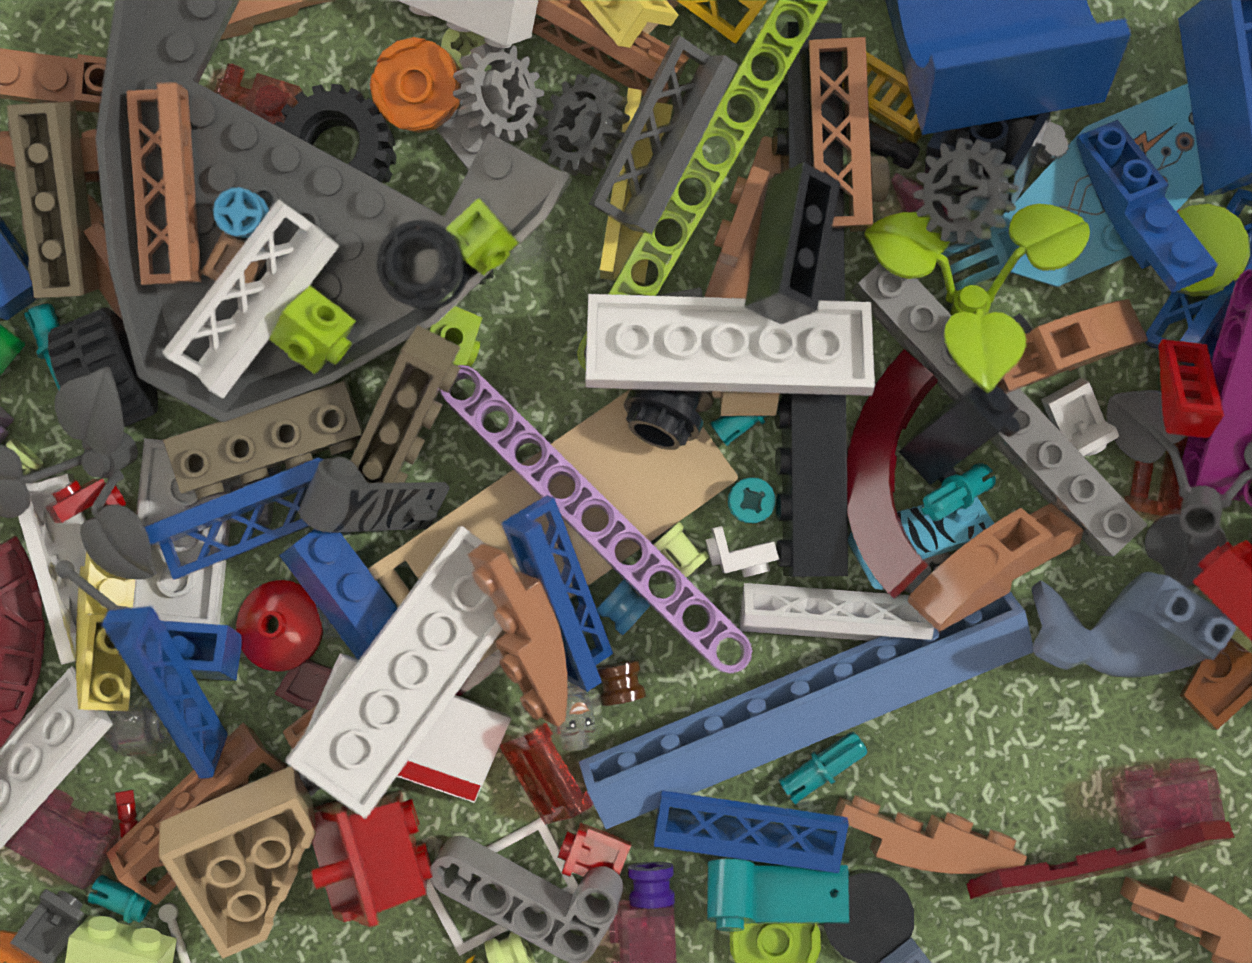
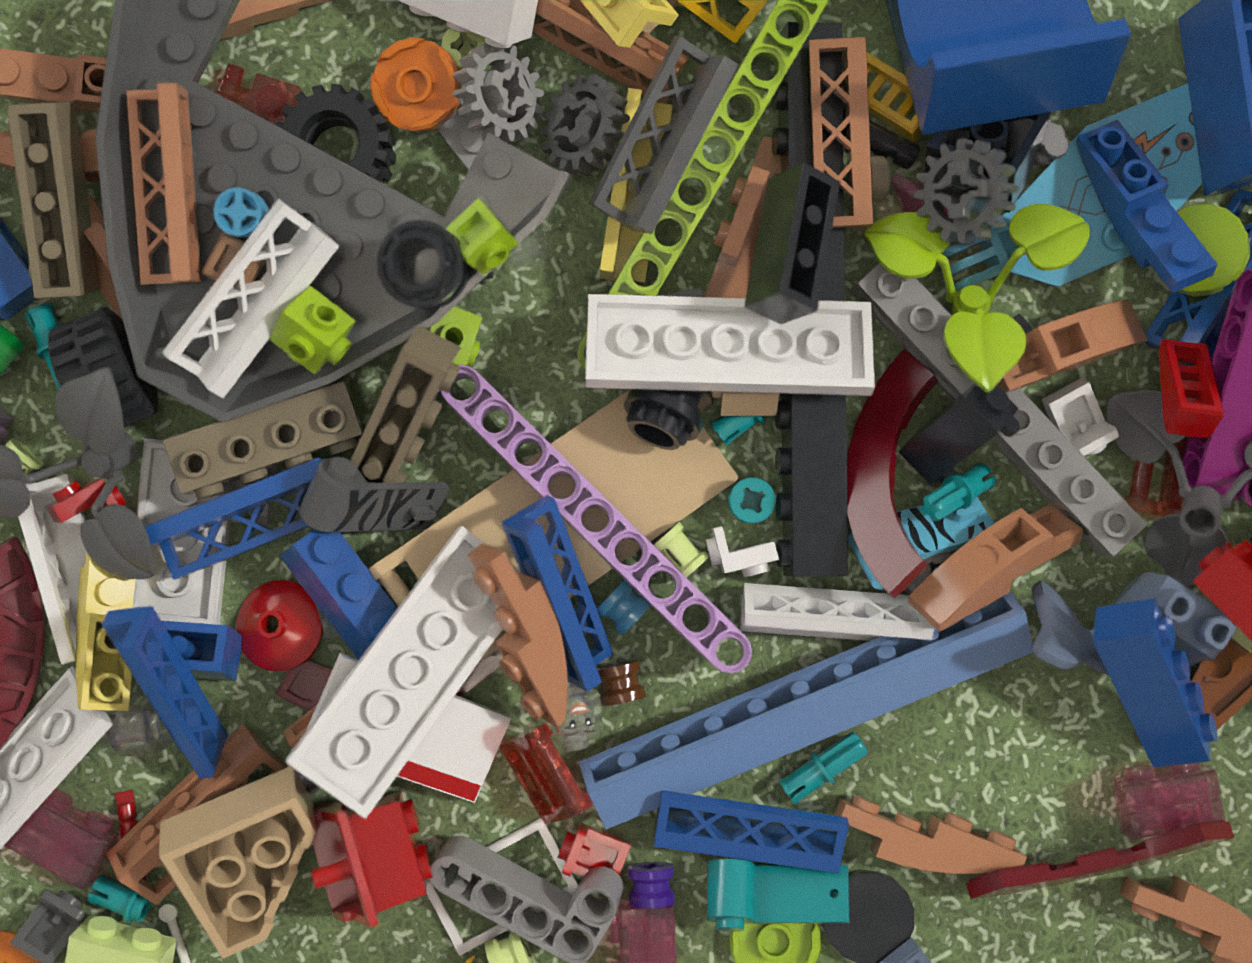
(65, 570): dark grey hinge -> none
(1154, 682): none -> blue brick

